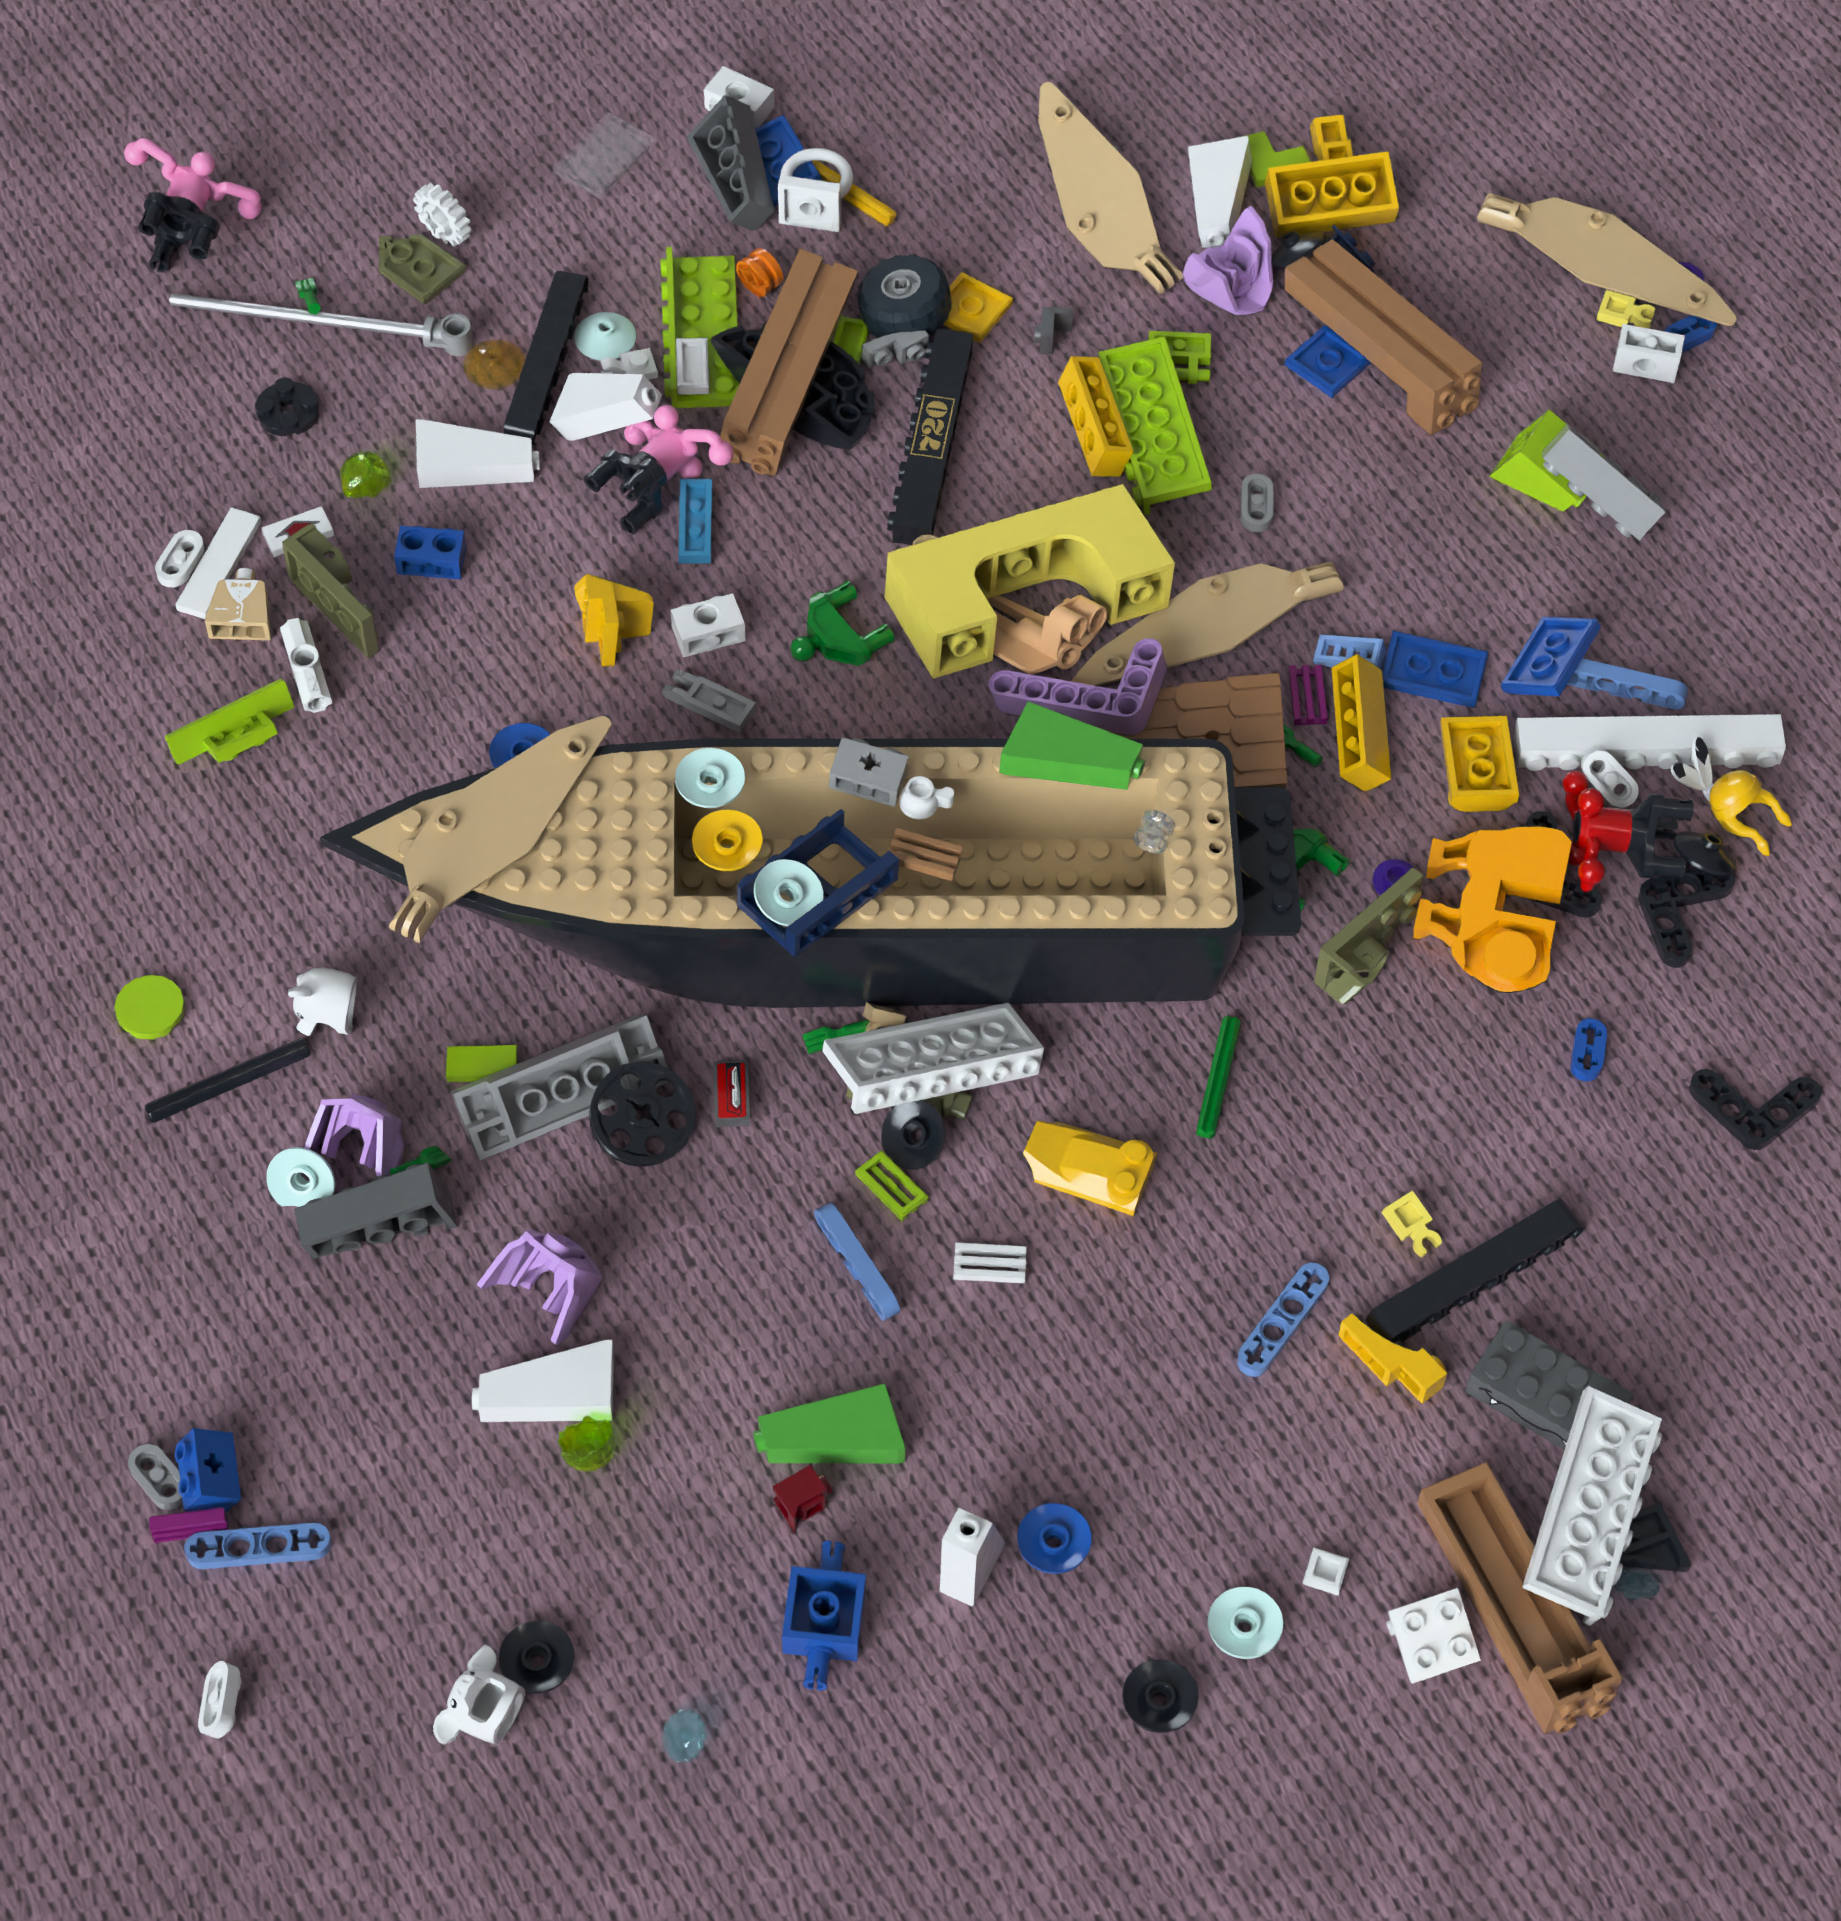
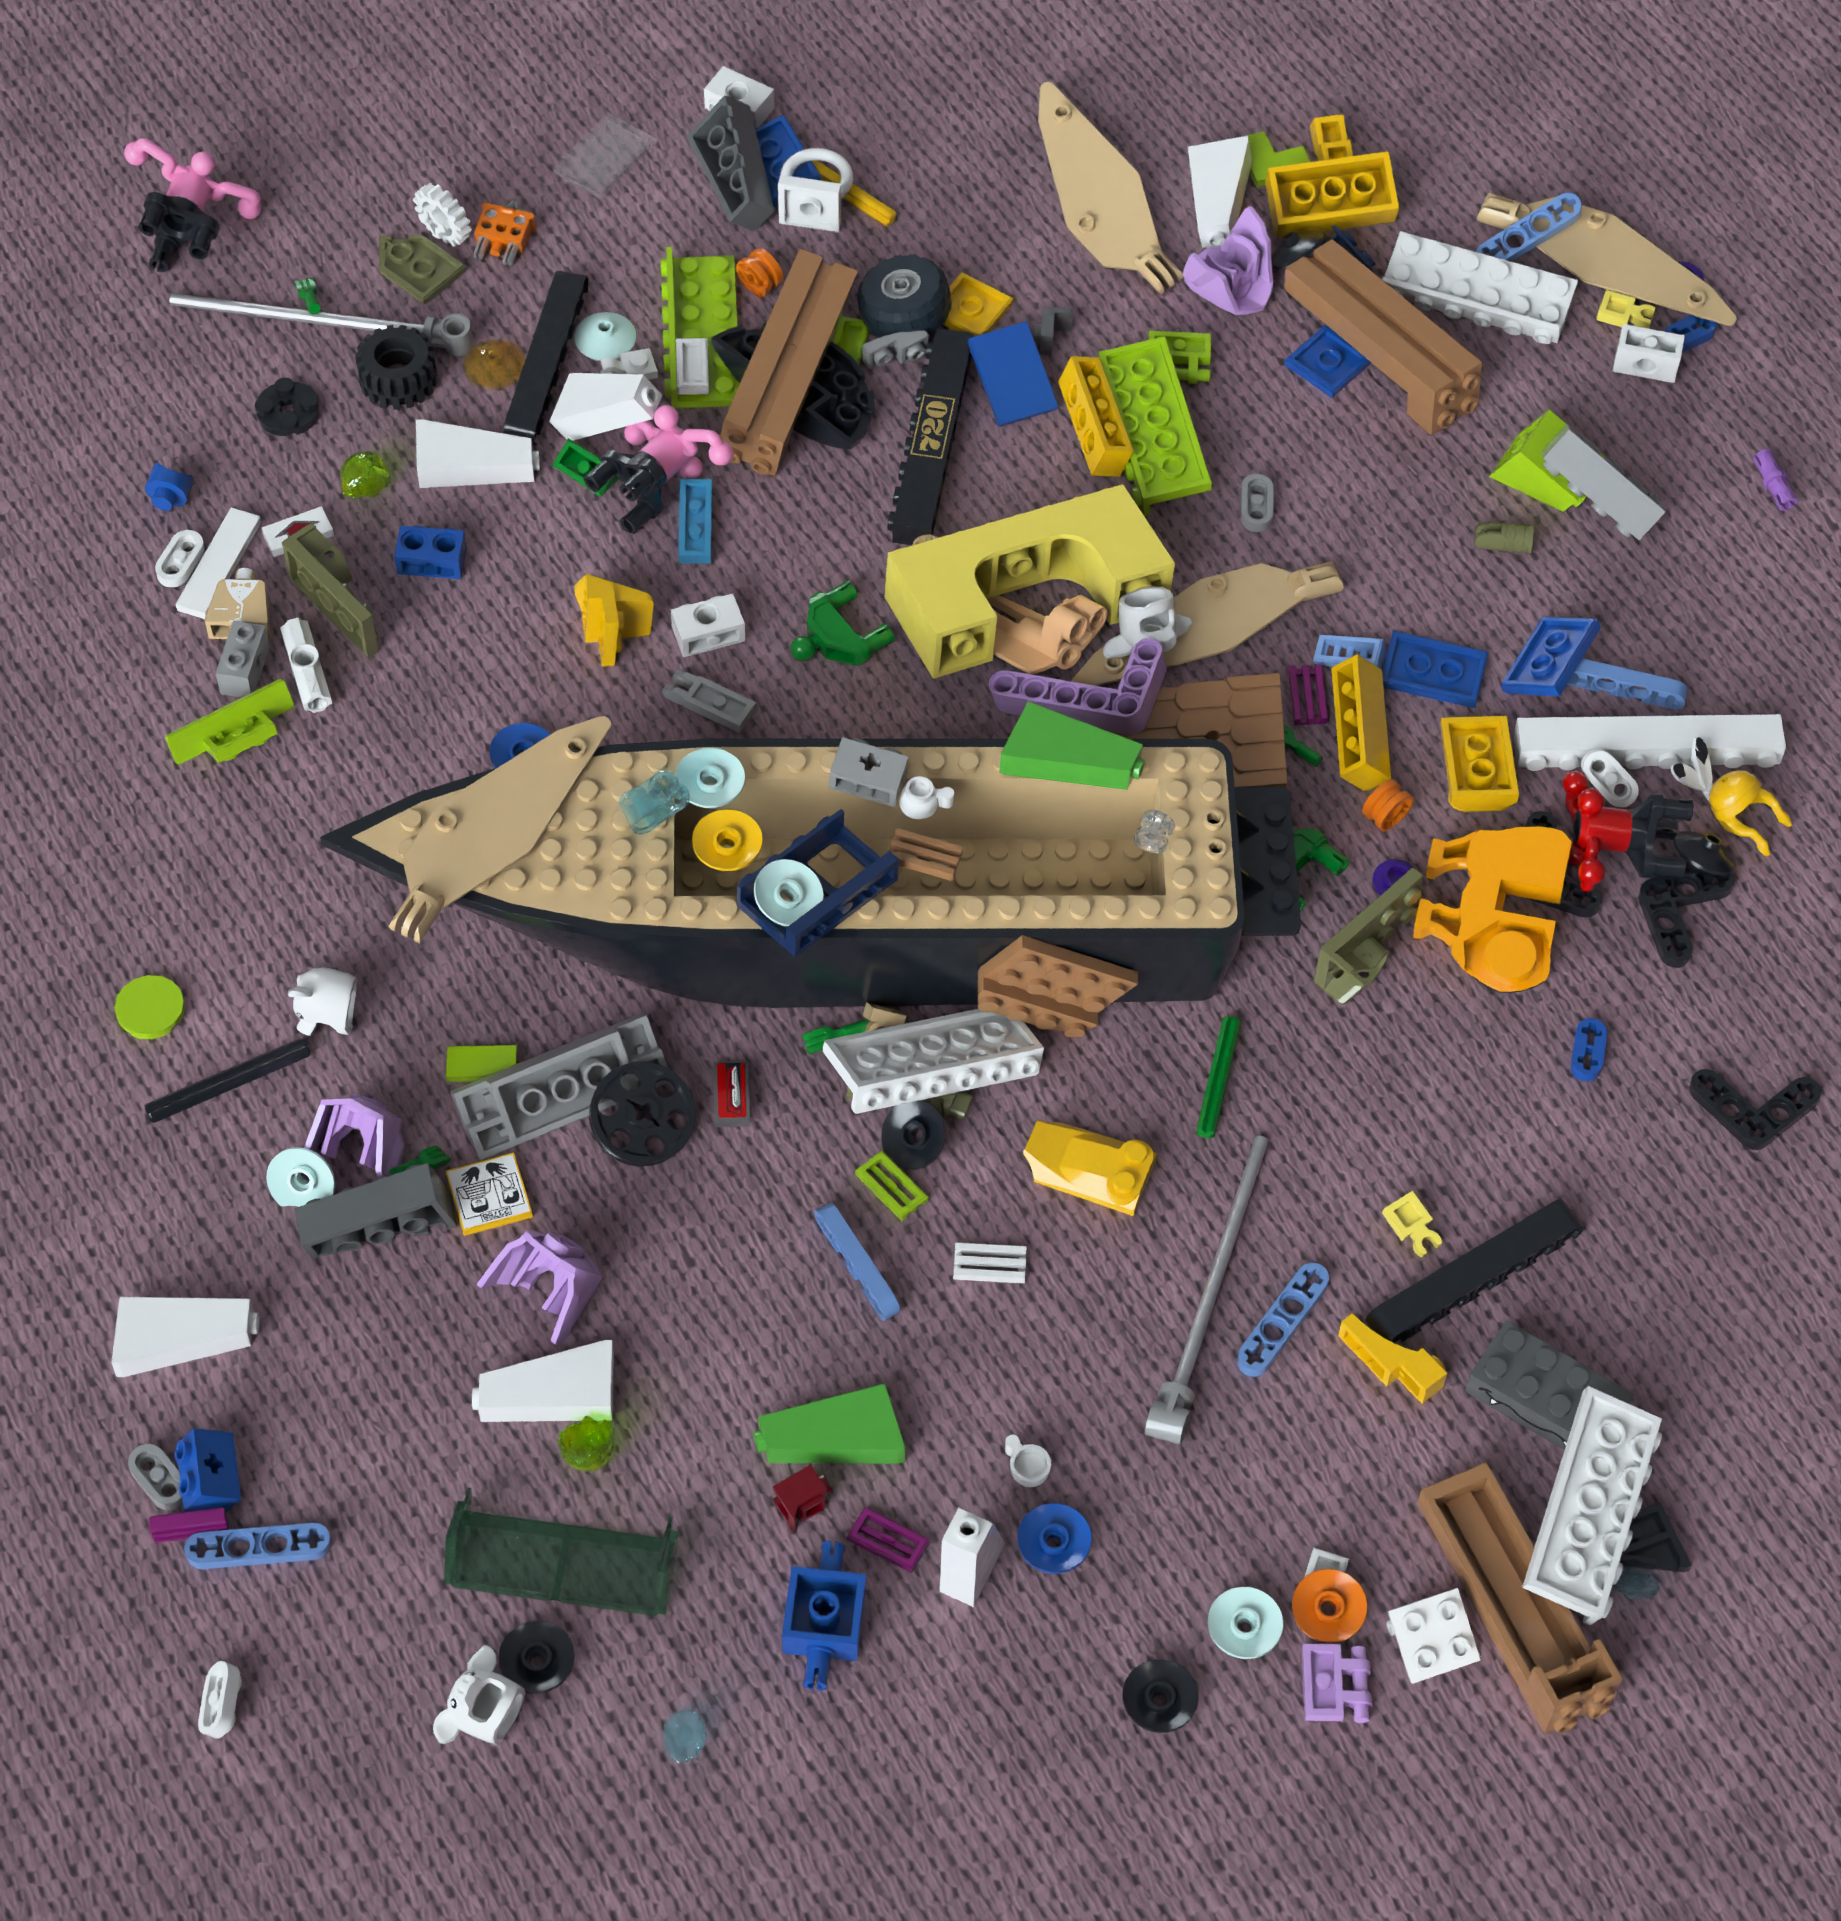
(168, 487): none -> blue piece
(178, 1330): none -> white slope
(242, 659): none -> light grey brick
(402, 384): none -> black tyre
(489, 1194): none -> tile
(503, 229): none -> orange piece
(559, 1561): none -> clear green piece
(578, 462): none -> green slope
(652, 803): none -> clear light blue piece
(881, 1551): none -> magenta tile
(1012, 374): none -> blue tile
(1028, 1463): none -> white piece
(1050, 986): none -> medium nougat plate
(1143, 615): none -> white piece
(1170, 1417): none -> flat silver piece
(1324, 1687): none -> lavender plate
(1332, 1588): none -> orange dish
(1387, 805): none -> orange wheel
(1480, 288): none -> white bracket
(1504, 537): none -> olive hinge
(1531, 236): none -> medium blue beam
(1775, 479): none -> medium lavender pin

